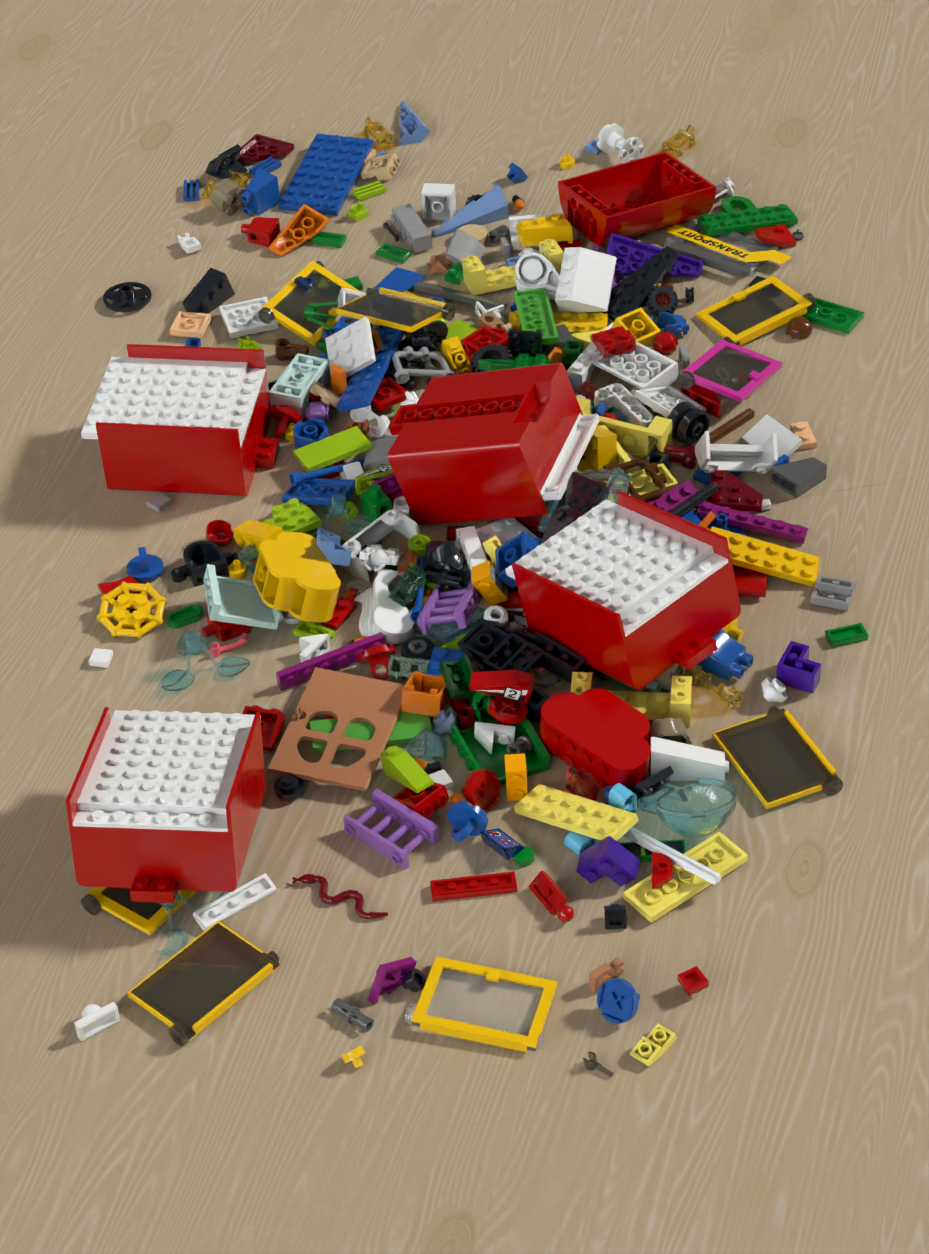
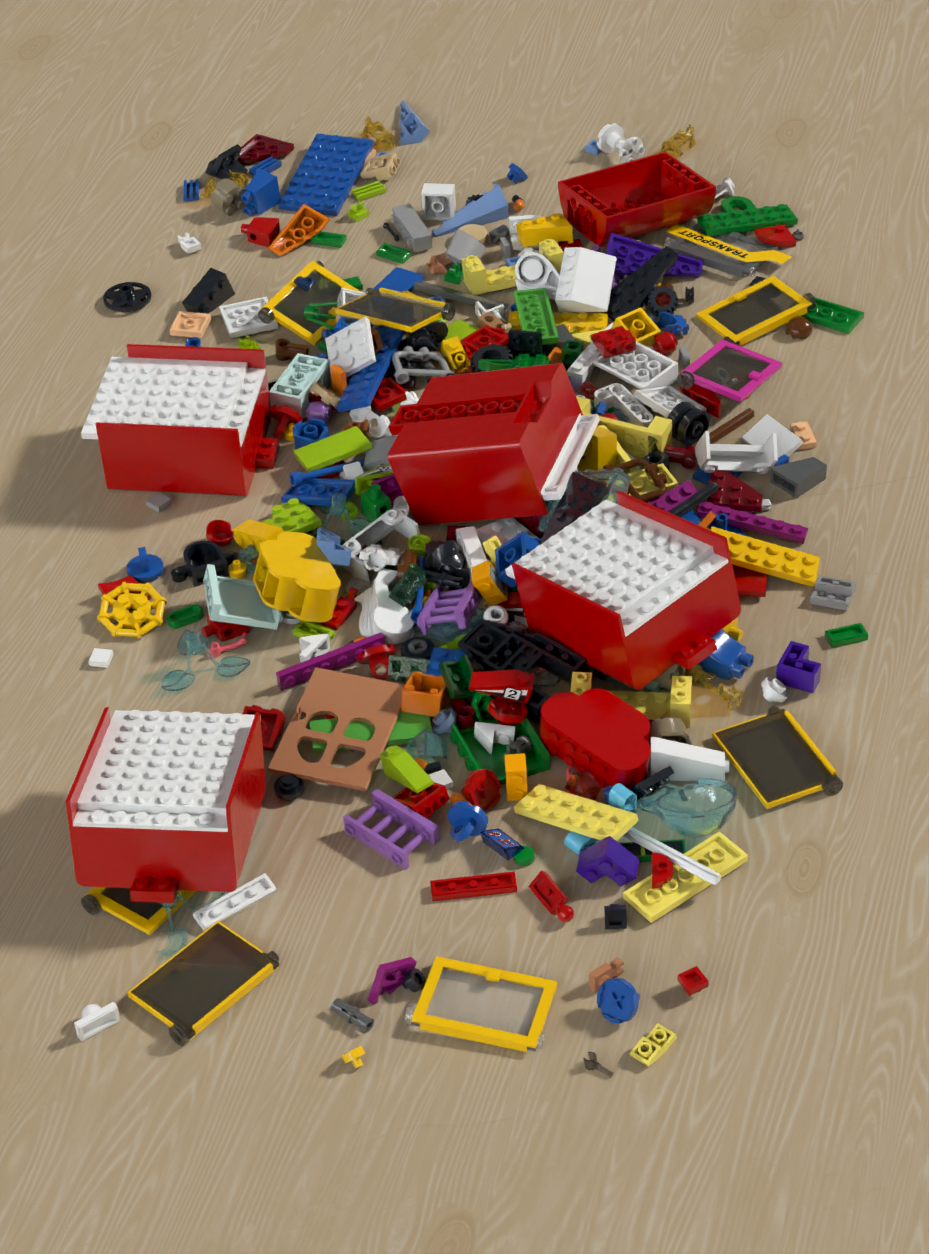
(310, 879): dark red animal -> none
(567, 161): yellow tile -> none

